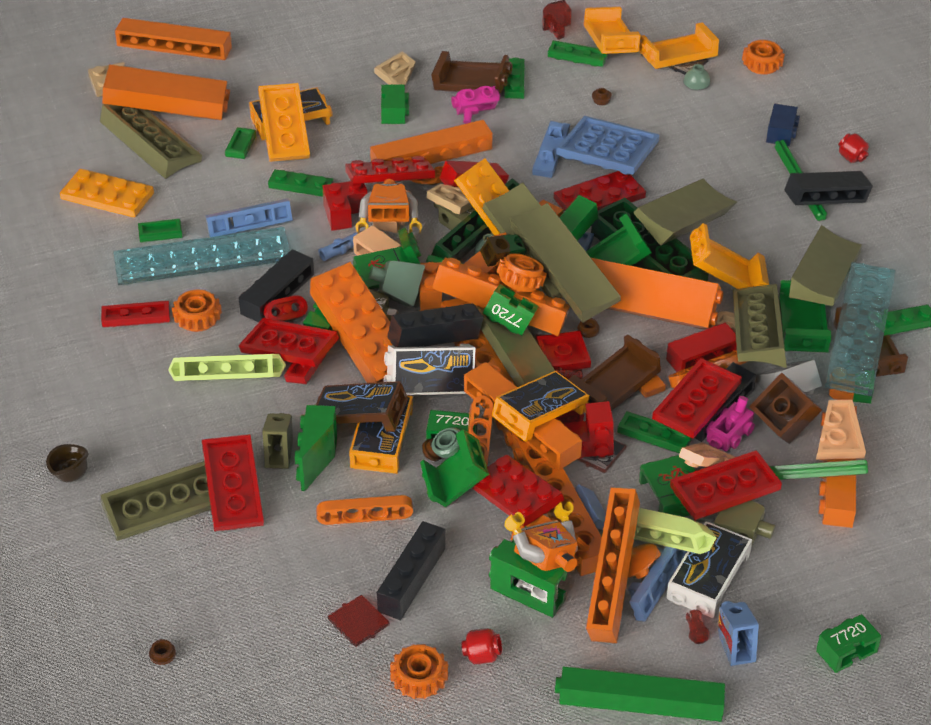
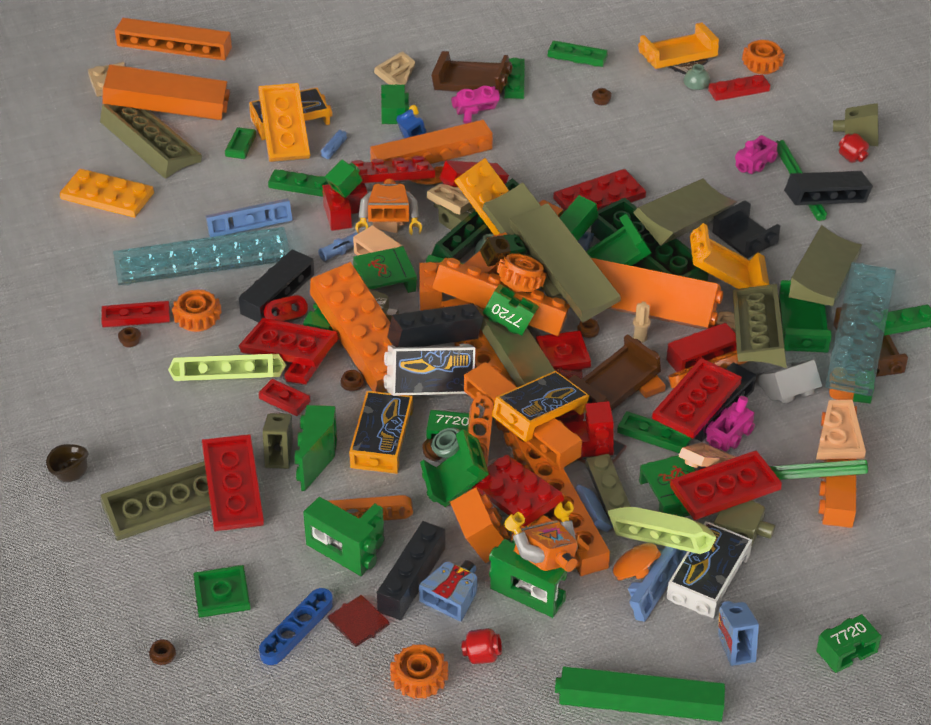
(129, 336): none -> reddish brown plate
(160, 230): green tile -> none
(221, 591): none -> green tile
(284, 397): none -> red plate
(292, 623): none -> blue beam
(333, 144): none -> medium blue axle
(343, 536): none -> green brick
(344, 178): none -> green brick
(351, 380): none -> reddish brown plate
(366, 402): panel -> none
(399, 281): sand green torso -> none
(409, 124): none -> blue piece
(410, 246): green plate -> none
(450, 589): none -> medium blue torso
(480, 522): none -> orange brick
(547, 159): medium blue hinge -> none
(556, 17): clear red brick -> none
(606, 483): none -> olive plate
(608, 145): medium blue plate -> none
(609, 30): light orange panel -> none
(613, 565): orange brick -> none
(641, 321): none -> tan axle
(698, 632): clear red pin -> none
(739, 87): none -> red plate
(742, 232): none -> black panel
(756, 155): none -> dark pink brick
(783, 124): dark blue brick -> none
(785, 408): reddish brown brick -> none
(862, 121): none -> olive torso

